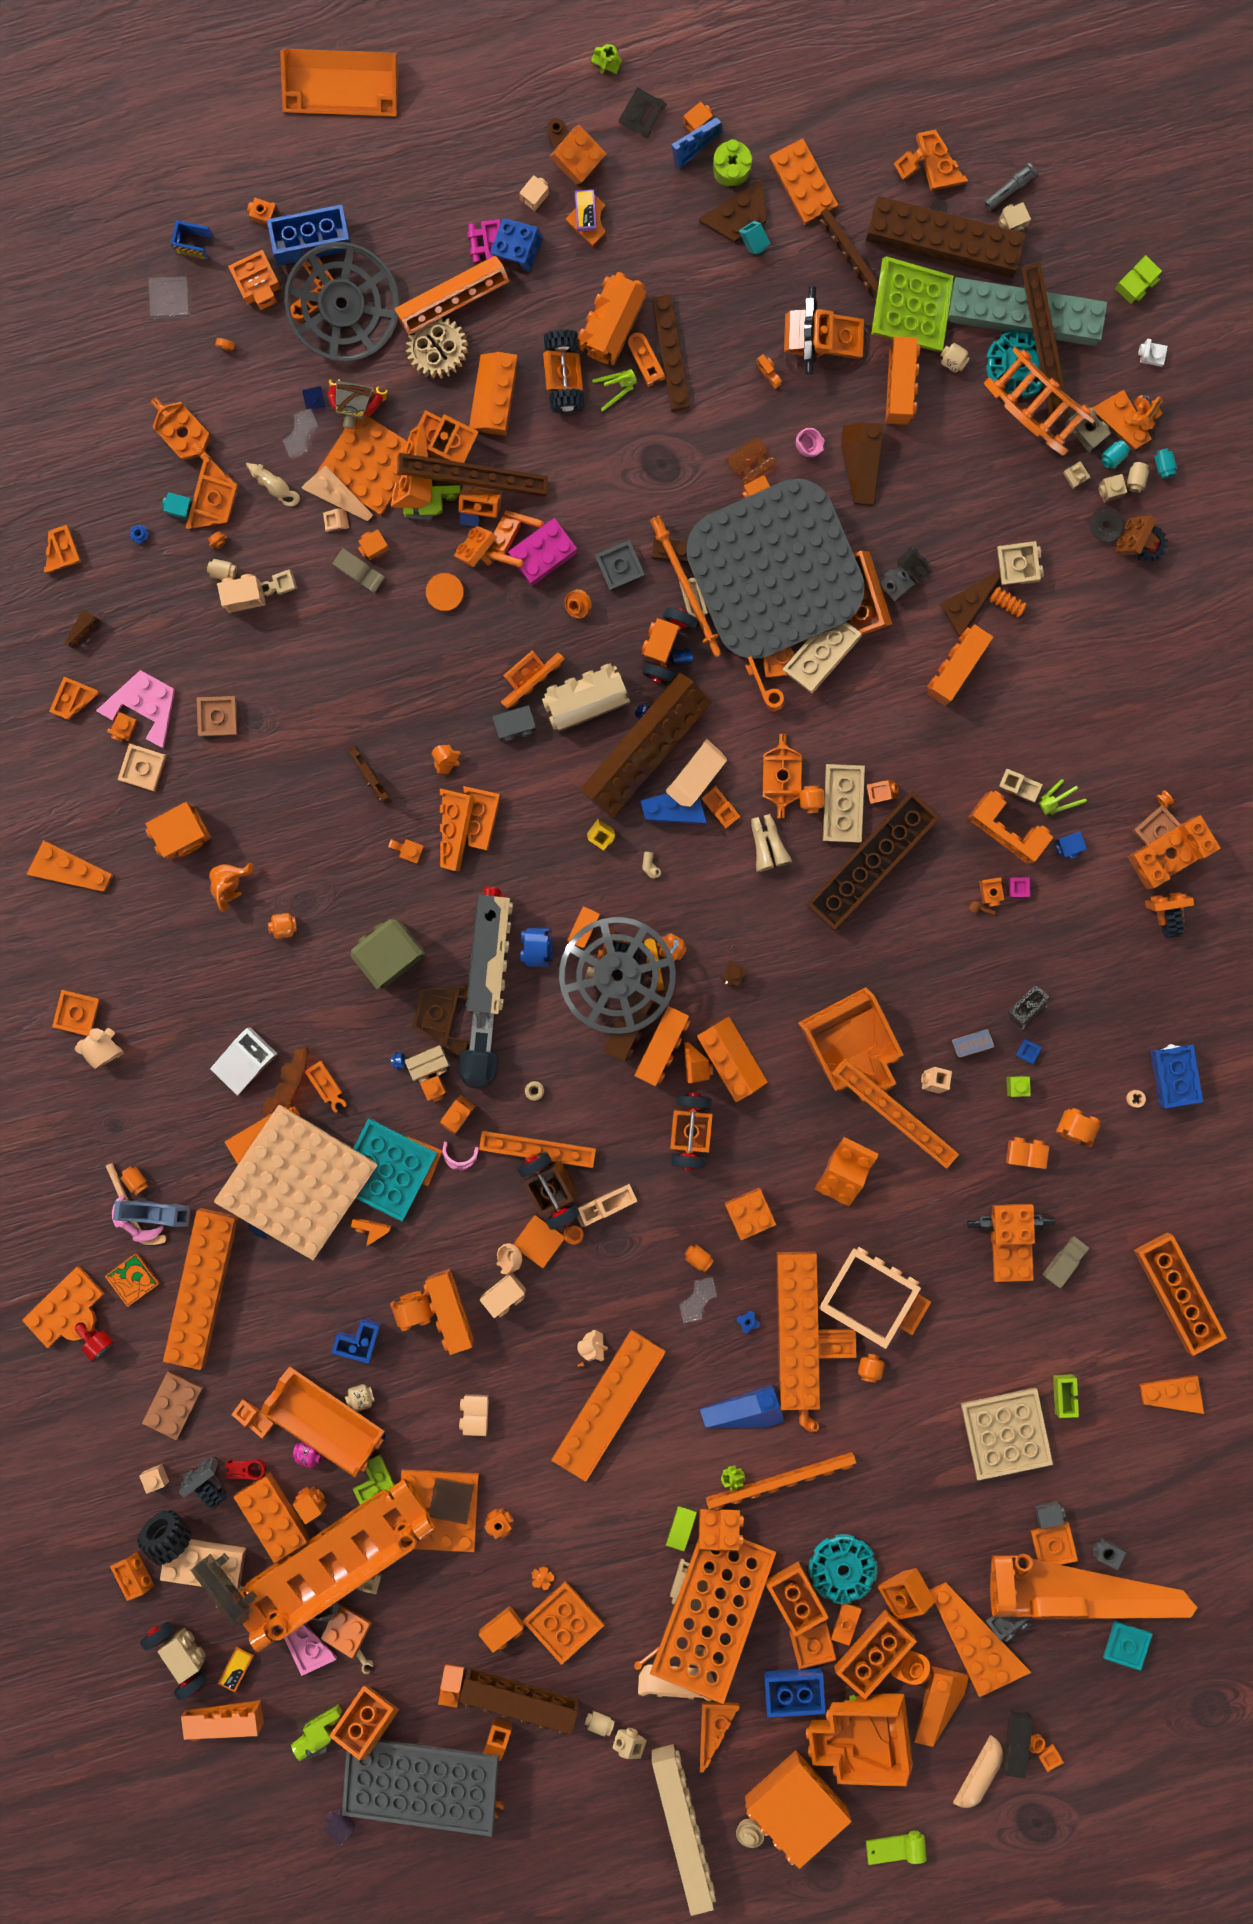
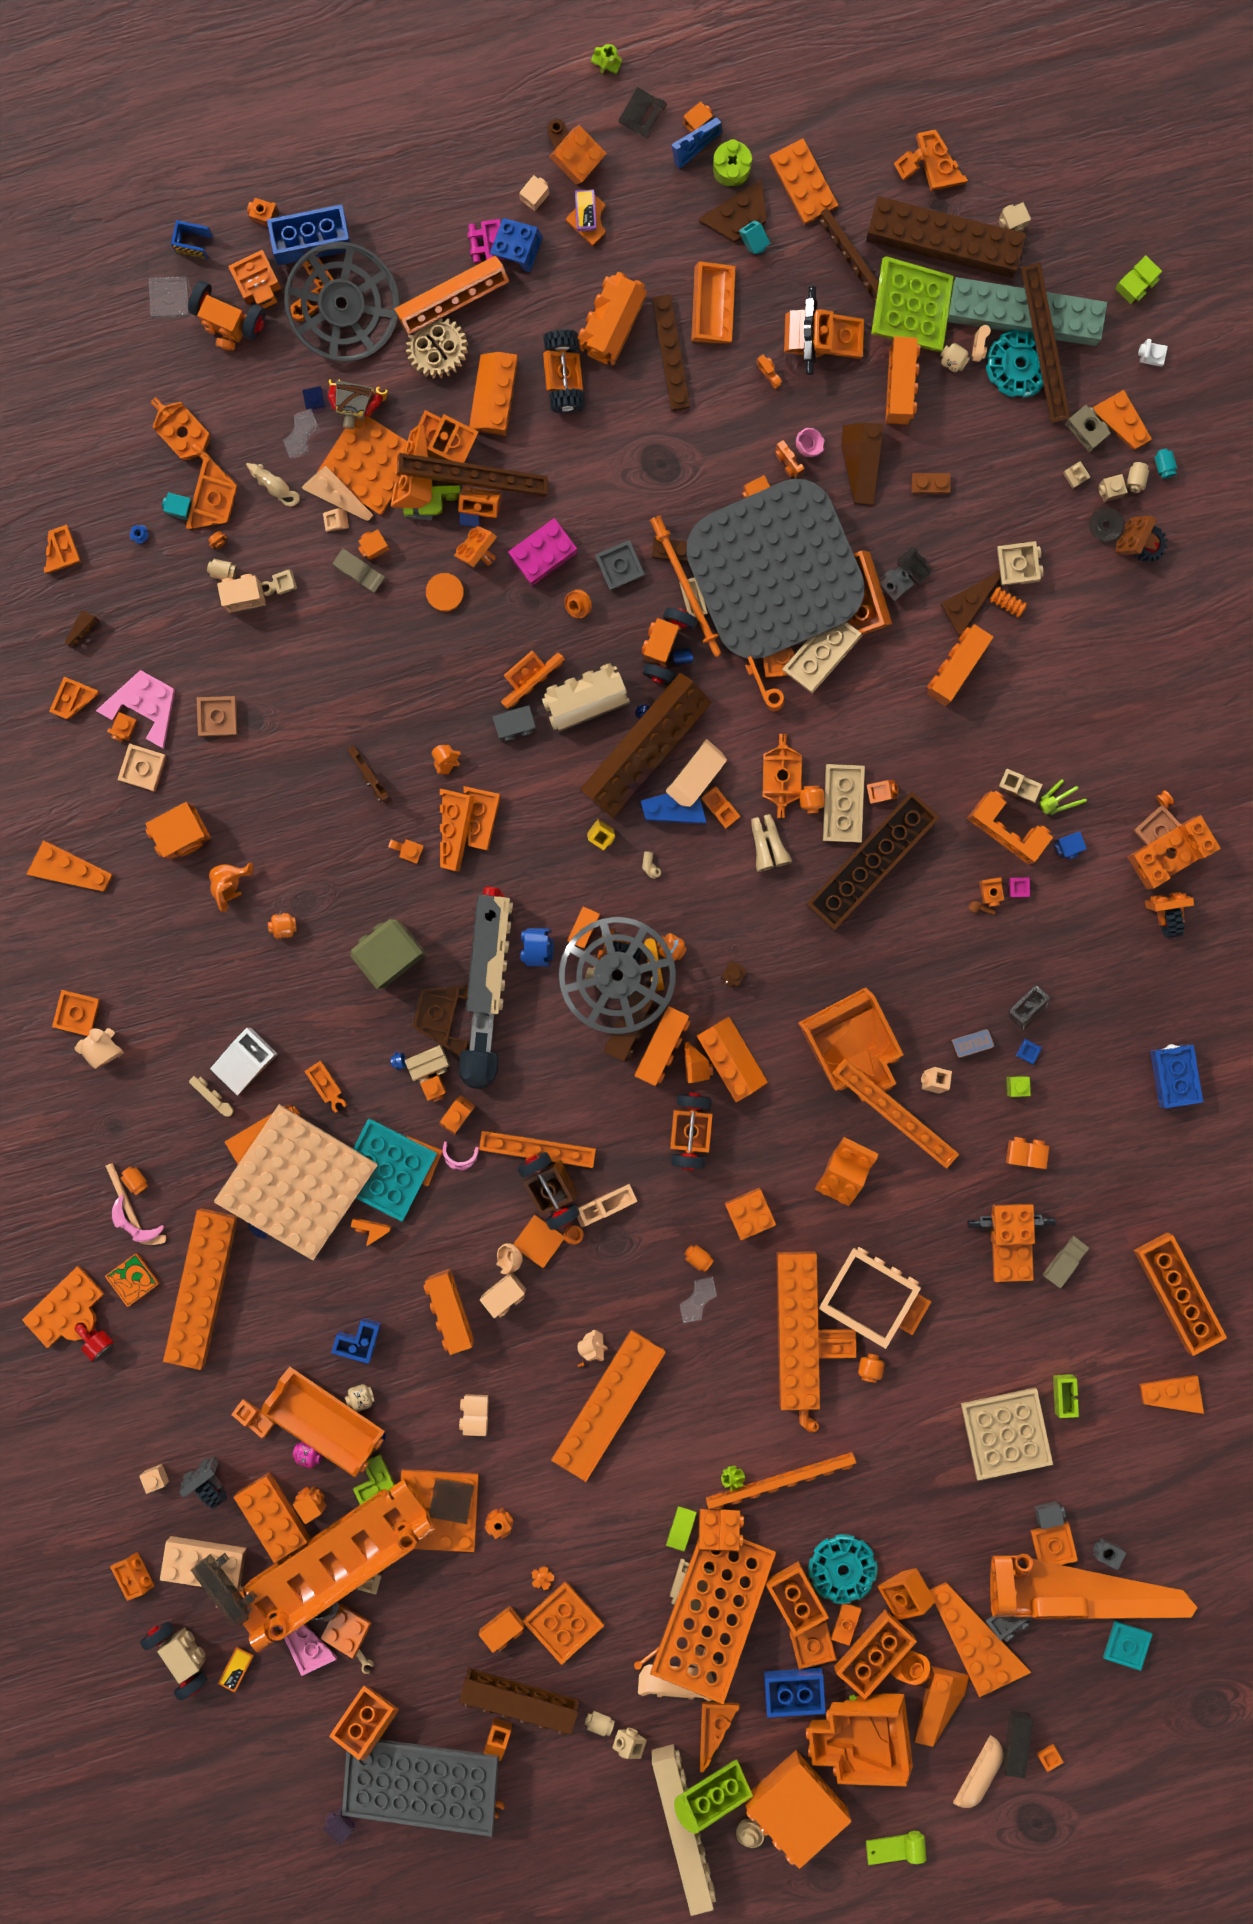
(152, 1212): sand blue arch -> none
(164, 1537): black tyre -> none
(172, 1405): nougat plate -> none
(213, 1097): none -> tan hinge
(223, 1721): orange wedge -> none
(224, 318): none -> brick
(243, 1469): red piece -> none
(293, 1077): clear orange slope -> none
(316, 1735): lime plate -> none
(339, 82): orange slope -> none
(412, 1310): orange brick -> none
(451, 1685): orange slope -> none
(505, 535): orange plate -> none
(539, 1086): tan plate -> none
(625, 379): lime plant -> none
(645, 358): orange plate -> none
(712, 1798): none -> lime brick
(713, 303): none -> orange slope
(743, 1319): blue plate -> none
(746, 456): clear orange plate -> none
(747, 1410): blue wedge -> none
(787, 456): none -> orange wing
(930, 483): none -> dark orange plate
(979, 350): none -> light nougat plate
(1016, 182): dark grey pin -> none
(1025, 416): orange fence -> none
(1037, 1744): orange plate -> none
(1078, 1128): orange brick -> none
(1115, 454): teal brick -> none
(1142, 1098): light nougat bush -> none
(1147, 412): orange hips -> none

